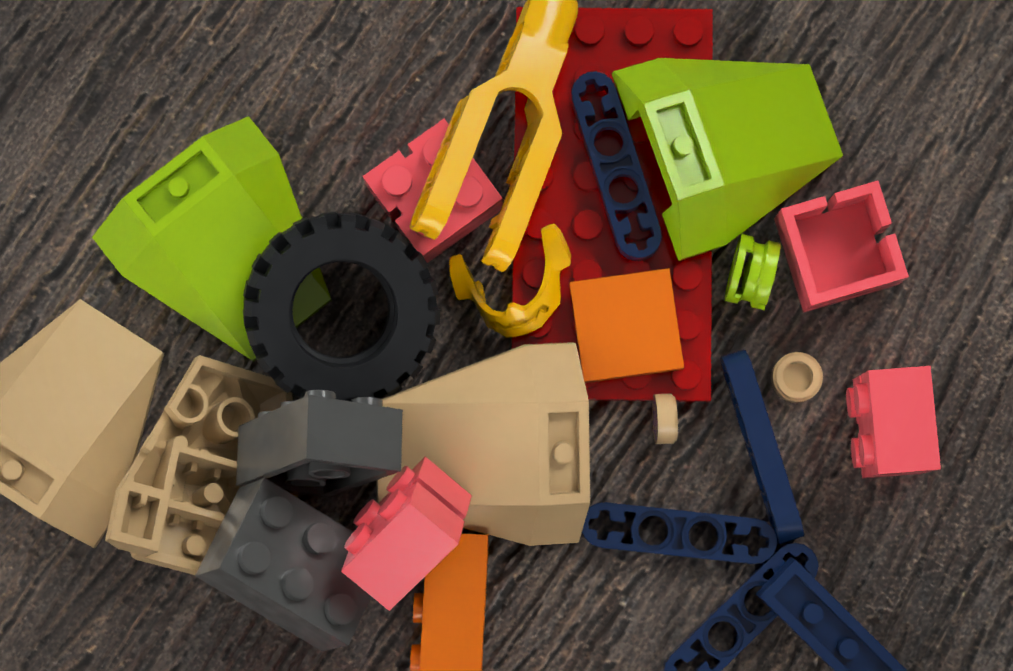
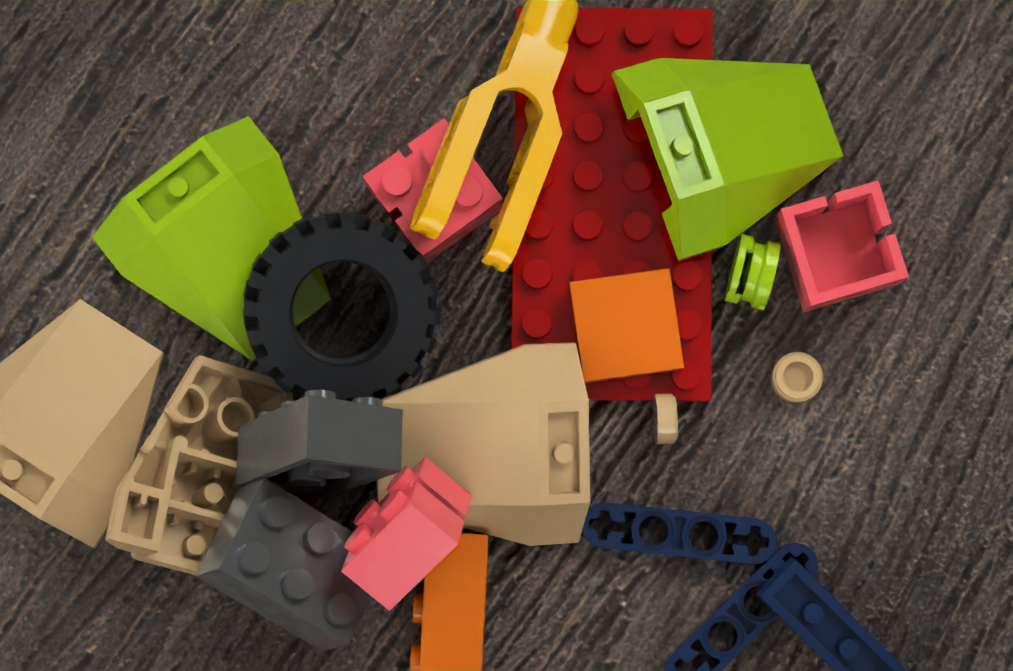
(518, 318): yellow helmet -> none
(619, 165): dark blue beam -> none
(762, 446): dark blue beam -> none
(894, 422): coral piece -> none

